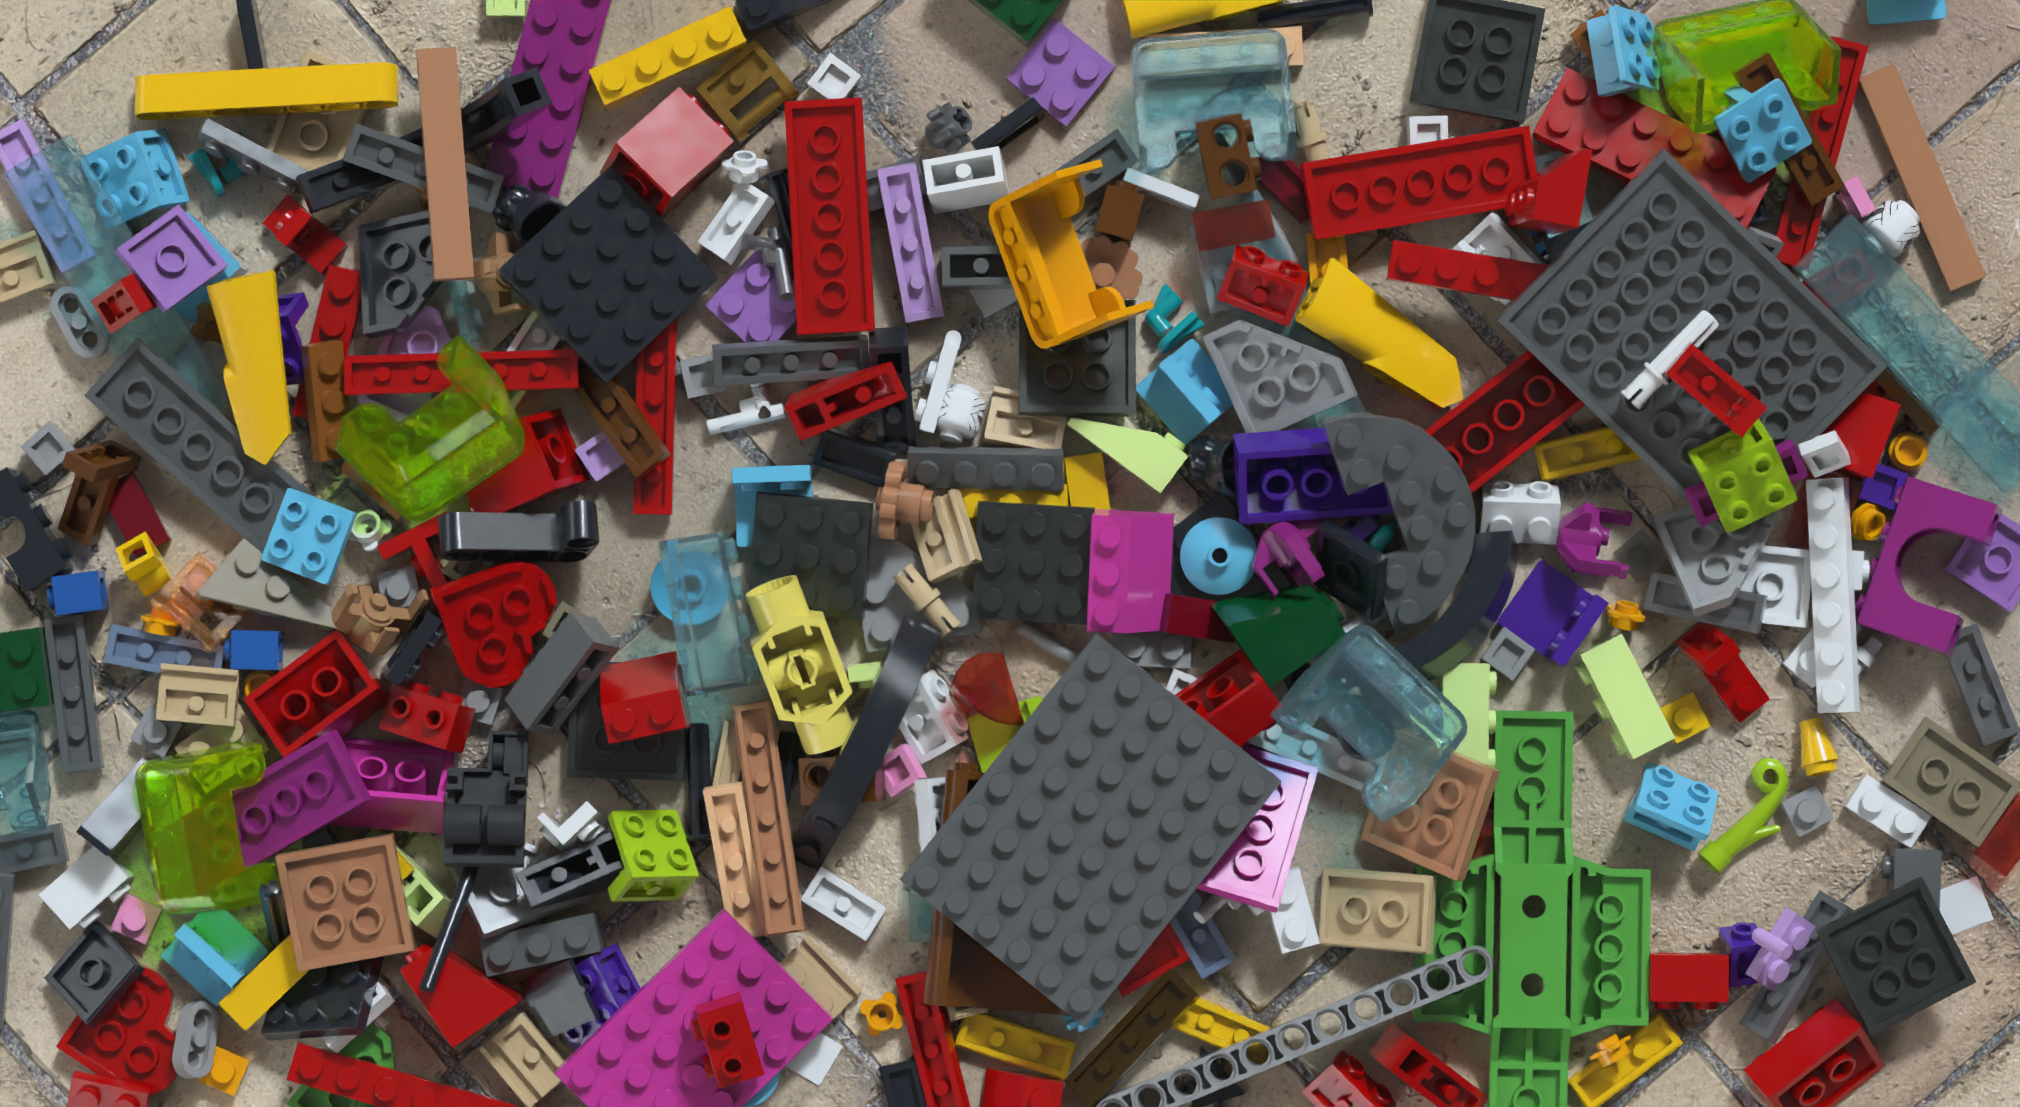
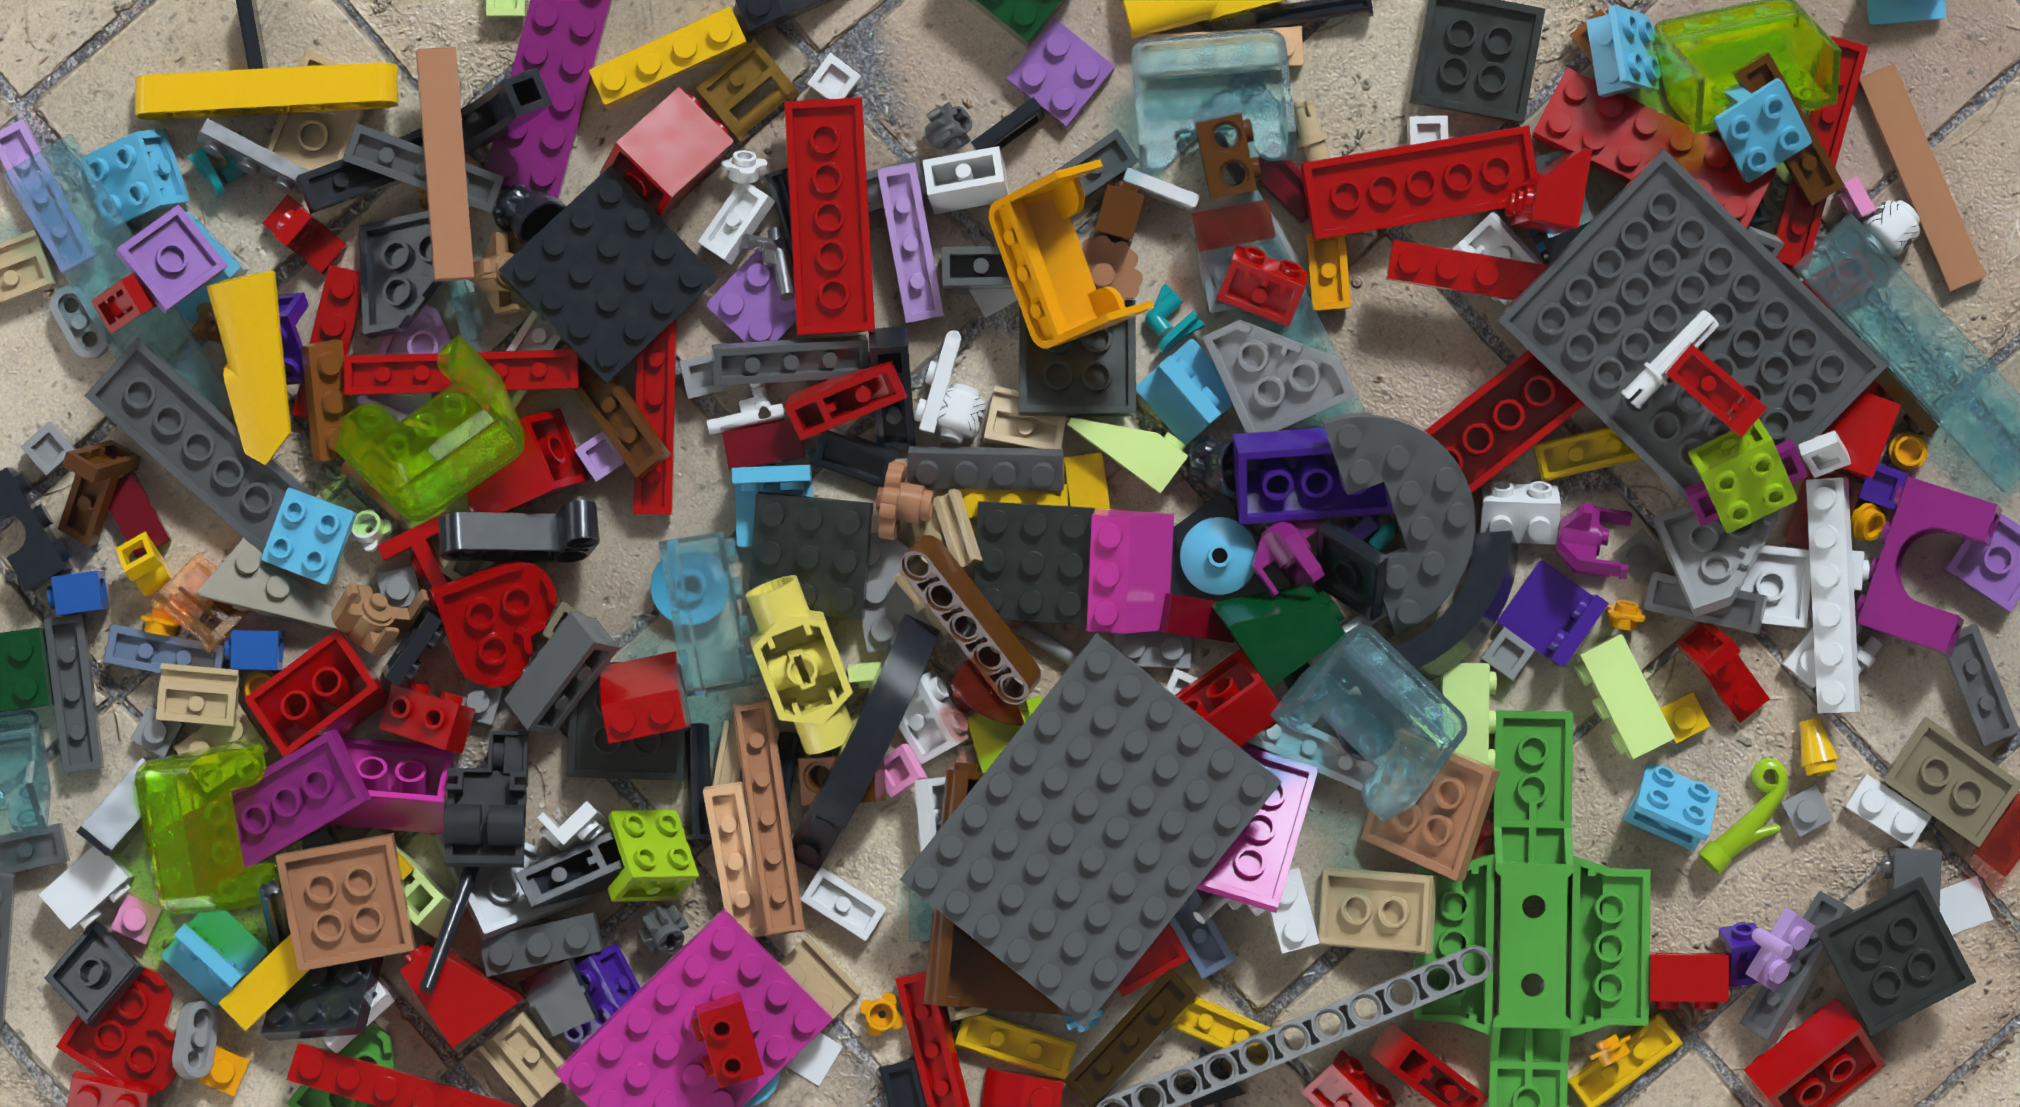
(663, 928): none -> dark grey gear
(762, 445): none -> dark red tile
(971, 637): none -> reddish brown beam
(1380, 336): yellow panel -> none

